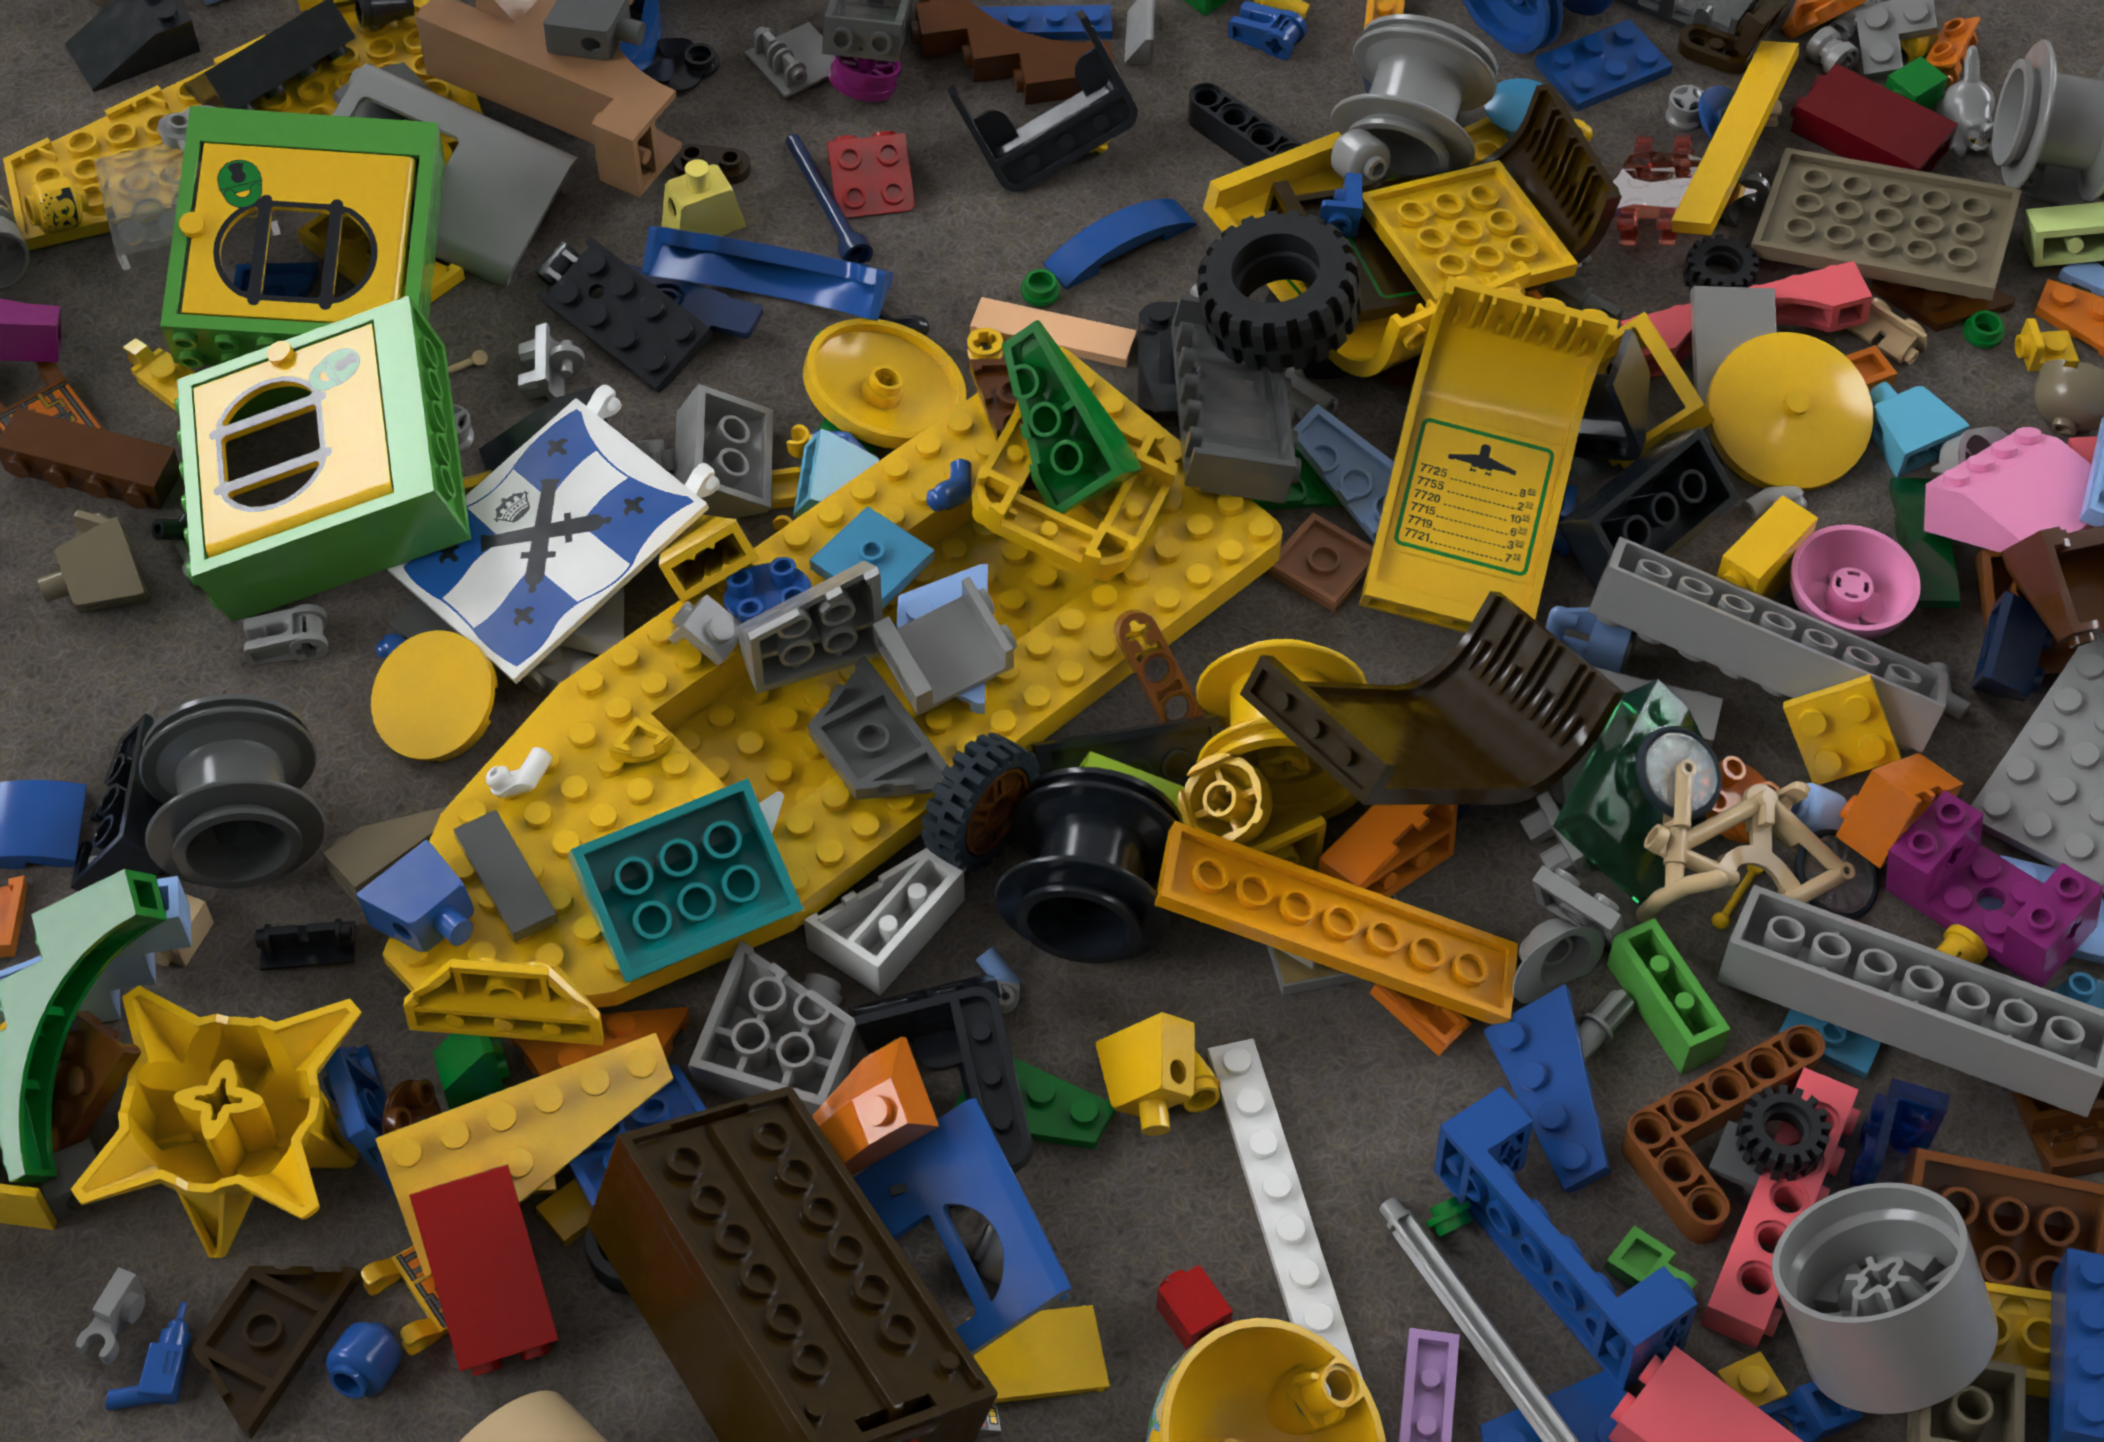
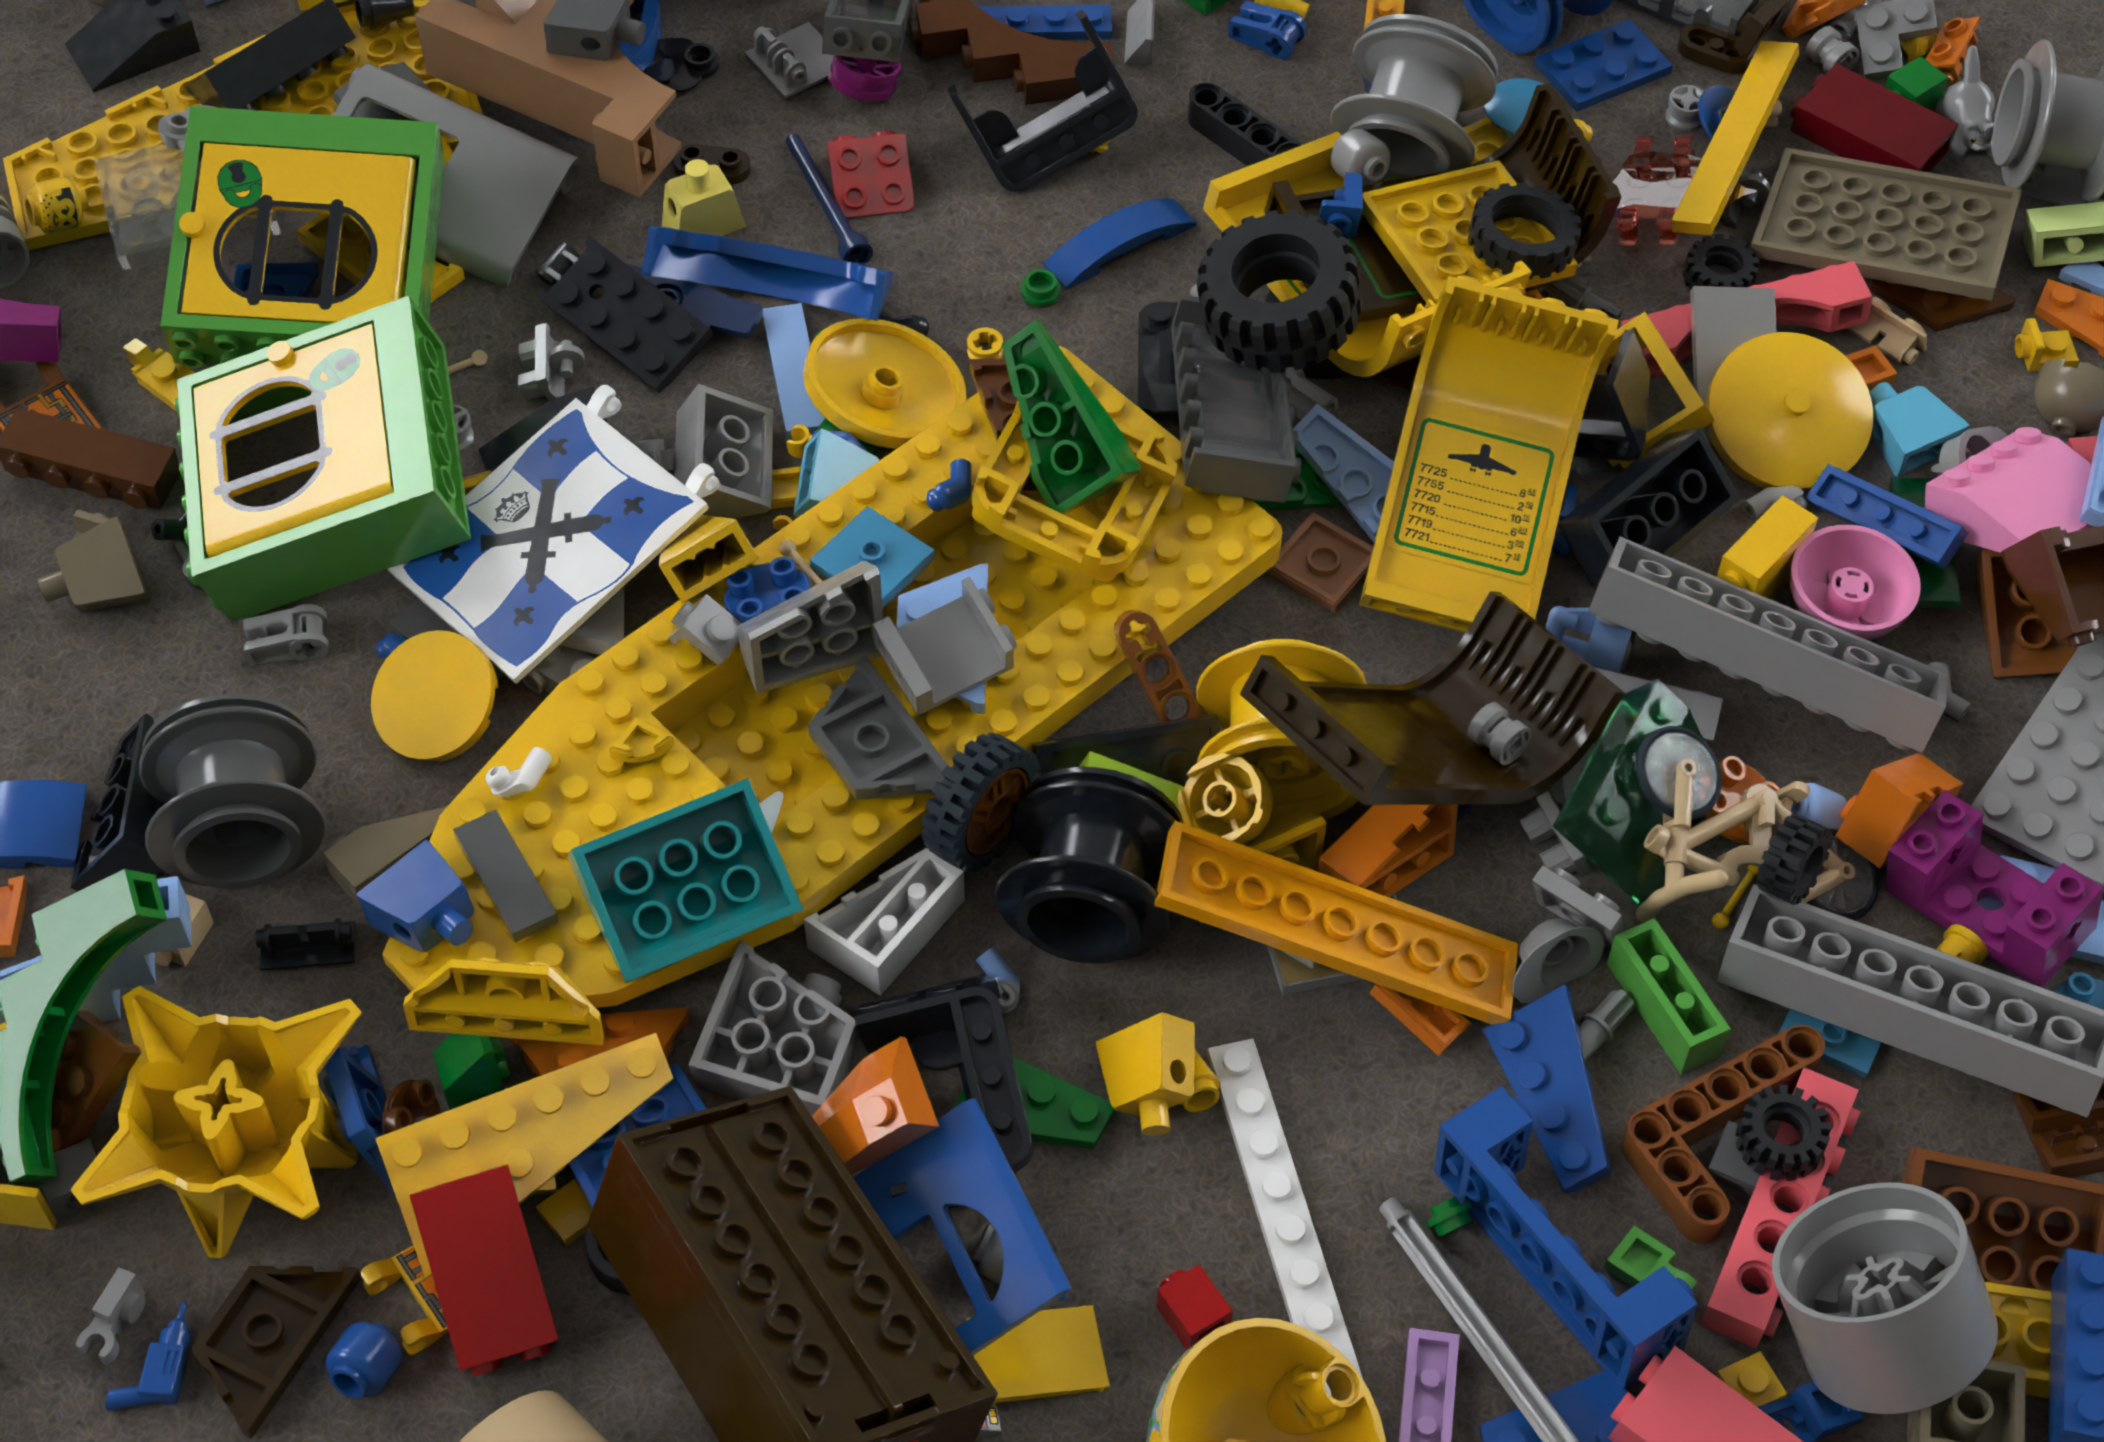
(788, 348): none -> light blue tile
(788, 549): none -> tan hinge
(1080, 336): light nougat tile -> none
(1499, 733): none -> light grey wheel
(1529, 204): none -> black tyre
(1794, 859): none -> black tyre
(1842, 730): yellow plate -> none
(1875, 508): none -> blue plate
(1905, 1119): clear blue bracket -> none
(1985, 321): green plate -> none
(2012, 650): dark blue slope -> none

